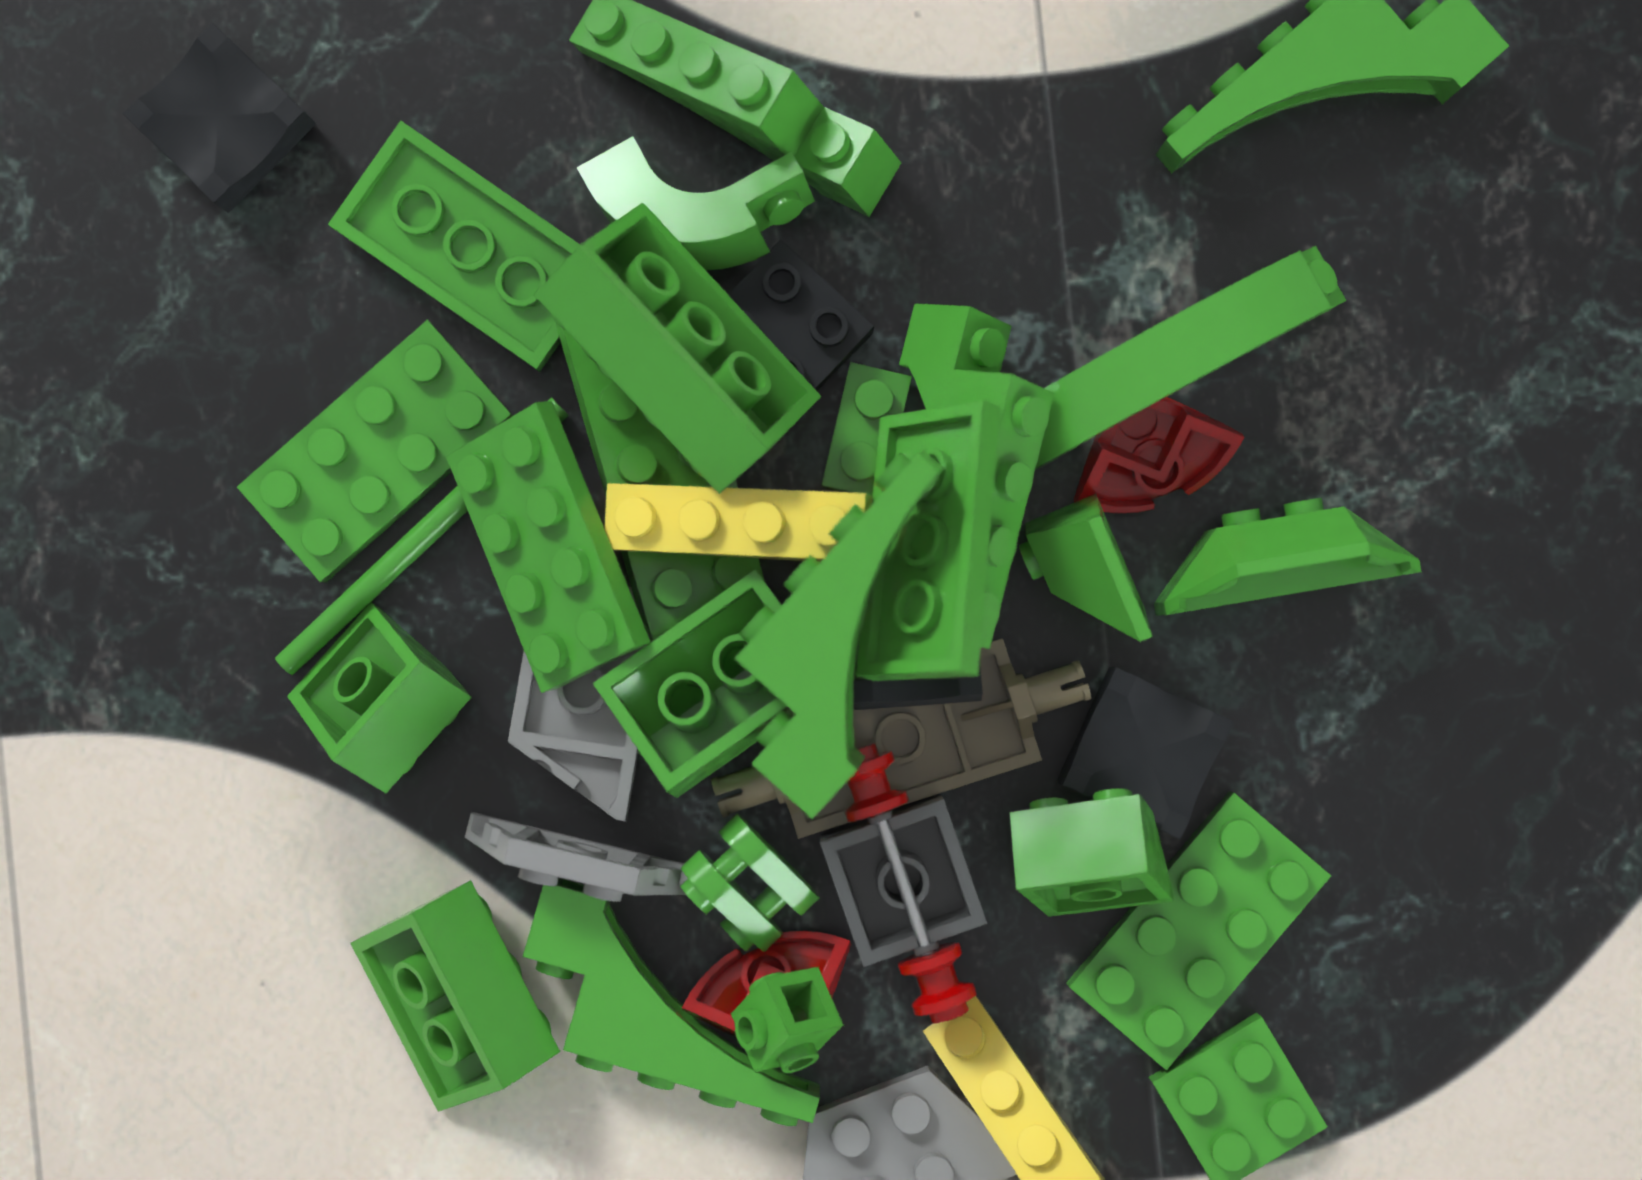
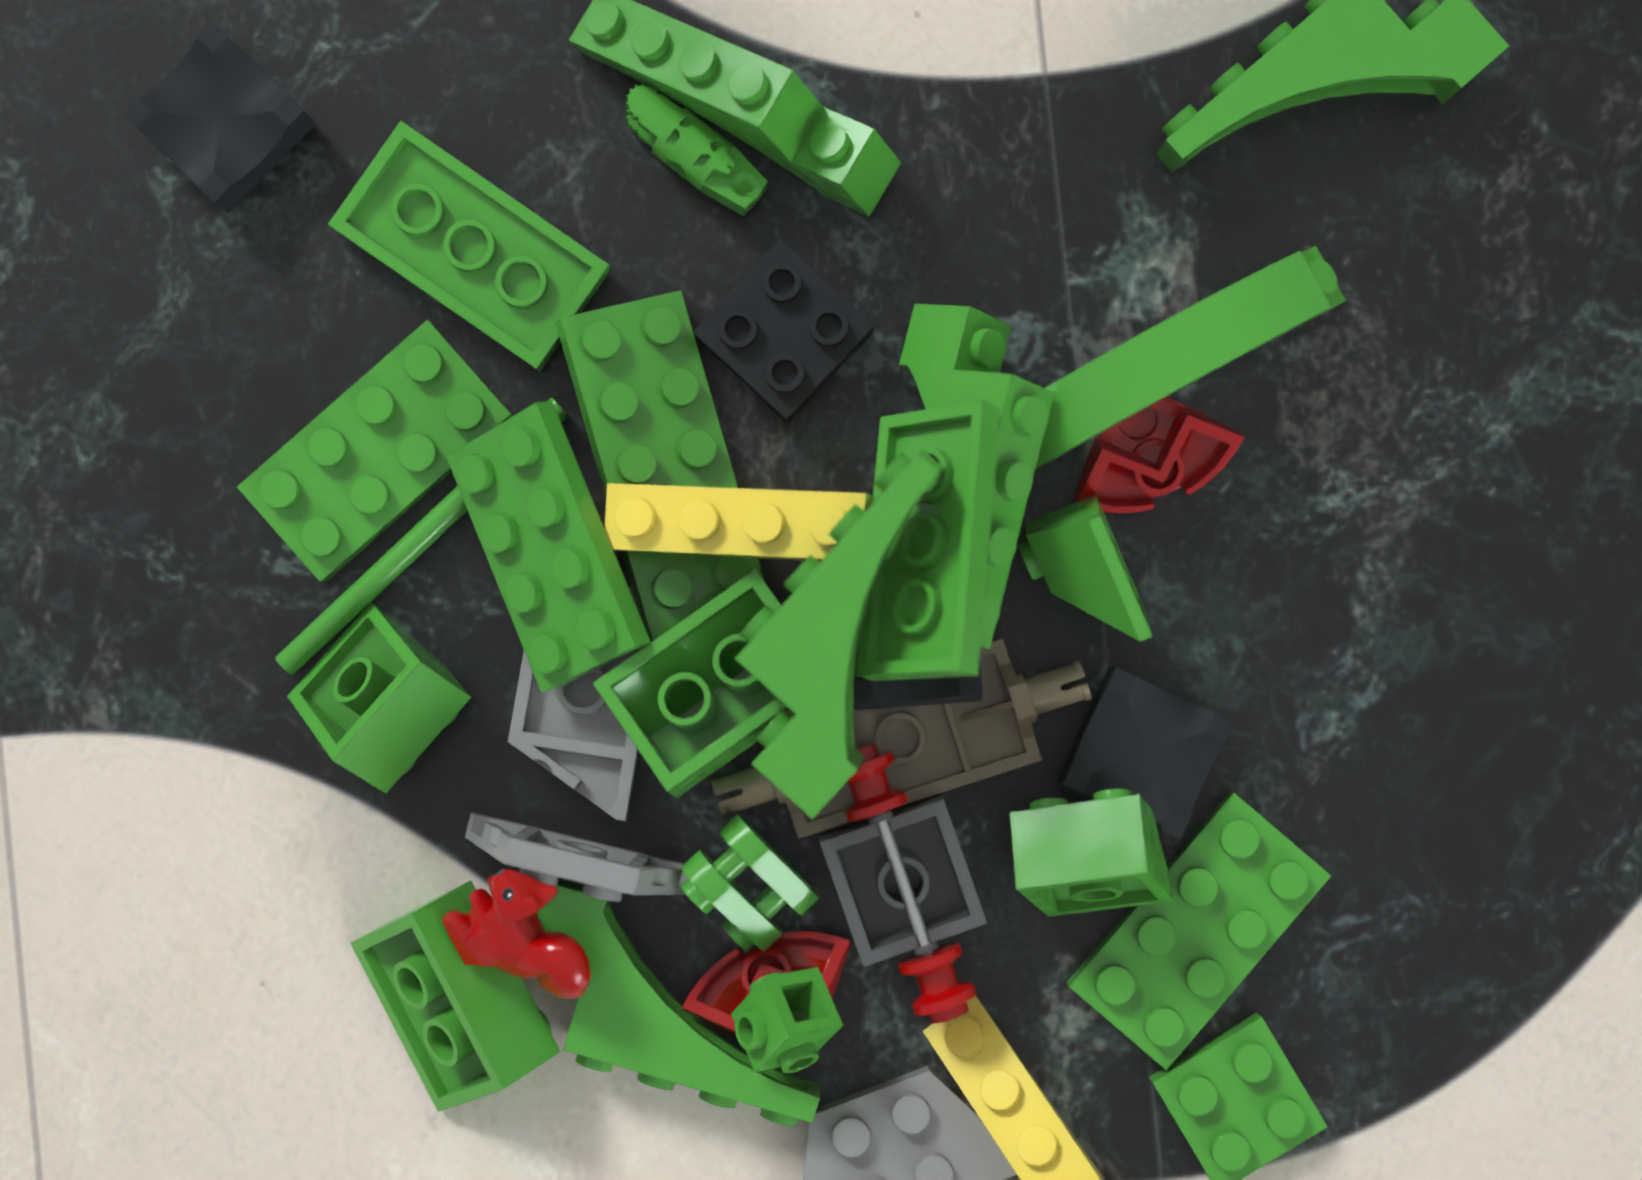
(510, 937): none -> red animal
(677, 346): bright green brick -> none
(694, 150): none -> bright green hinge
(714, 226): arch -> none
(853, 449): bright green plate -> none
(1282, 557): bright green wedge -> none

